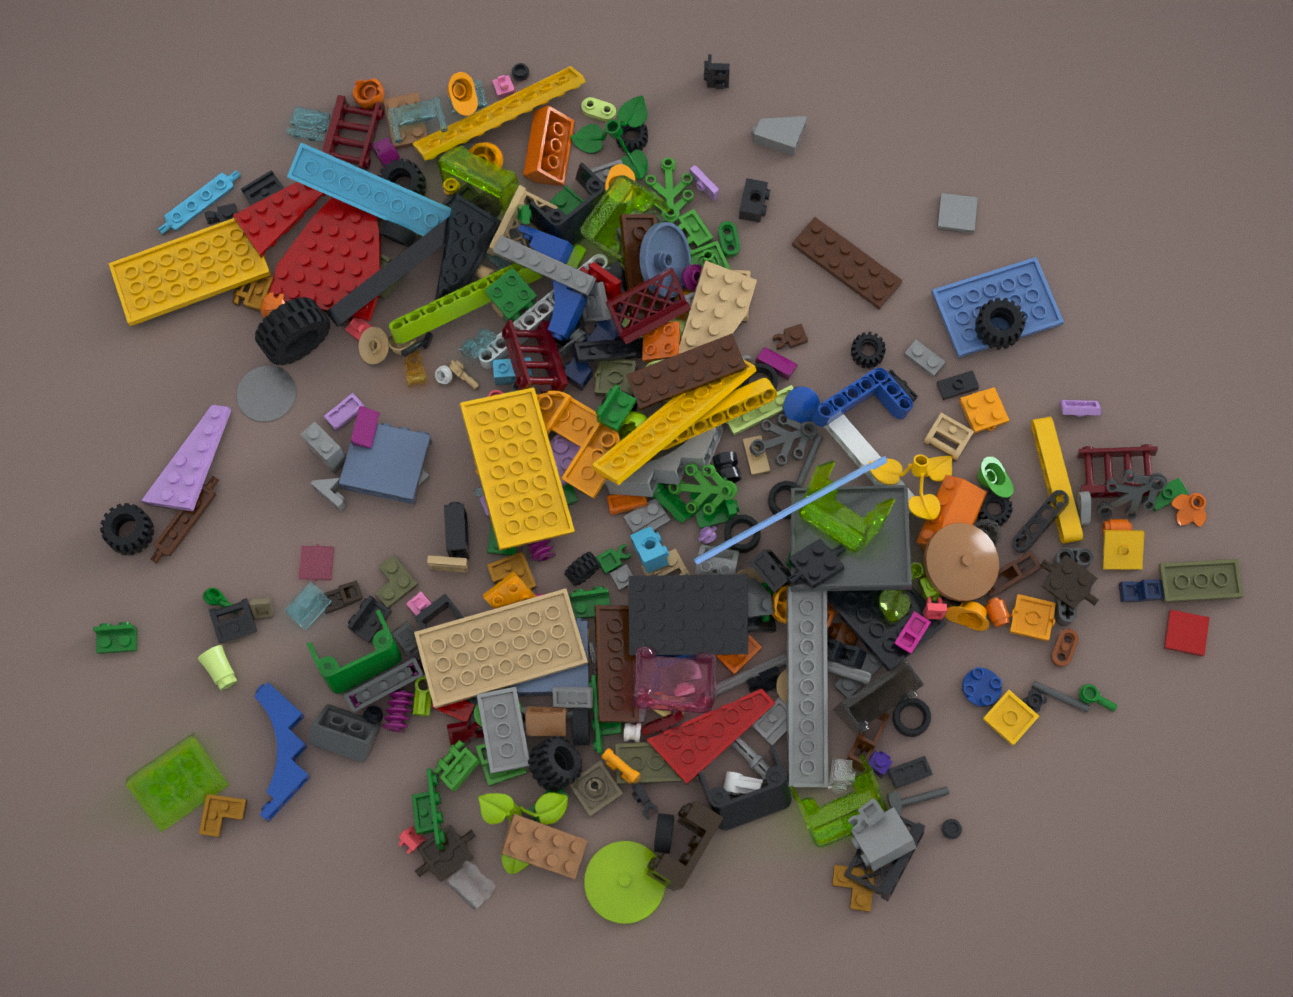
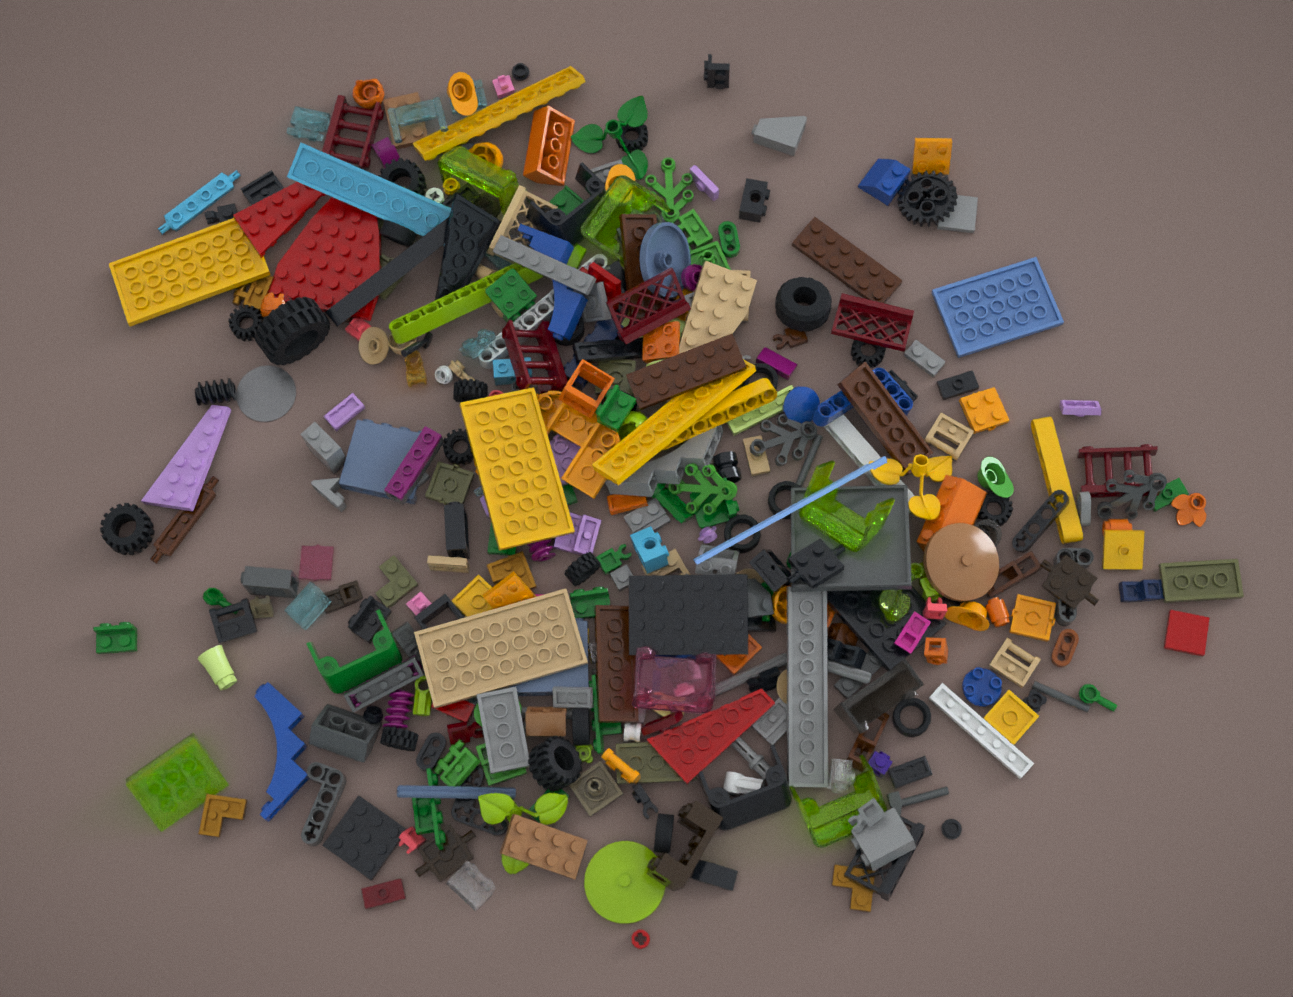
(215, 392): none -> black piece
(240, 315): none -> black tyre
(270, 582): none -> dark grey window
(319, 805): none -> dark grey beam
(364, 837): none -> black plate
(365, 427): magenta slope -> none
(383, 893): none -> dark red plate
(399, 738): none -> black tyre
(414, 465): none -> magenta piece
(430, 751): none -> black plate
(437, 193): none -> white wheel
(449, 484): none -> olive plate
(451, 454): none -> black tyre
(460, 792): none -> sand blue axle
(468, 805): none -> black beam
(469, 390): none -> black tyre
(471, 599): none -> yellow plate
(524, 214): green plate -> none
(576, 337): dark grey plate -> none
(579, 400): none -> orange window
(582, 539): none -> lavender slope
(587, 749): none -> lime plate
(598, 108): yellowish green plate -> none
(644, 934): none -> red bush
(714, 875): none -> black slope
(807, 291): none -> black tyre
(874, 311): none -> dark red fence
(883, 416): none -> reddish brown plate
(885, 179): none -> blue slope
(927, 198): none -> black gear
(932, 155): none -> light orange plate
(936, 655): none -> orange brick
(981, 731): none -> white plate
(1004, 310): black tyre -> none
(1012, 668): none -> tan plate

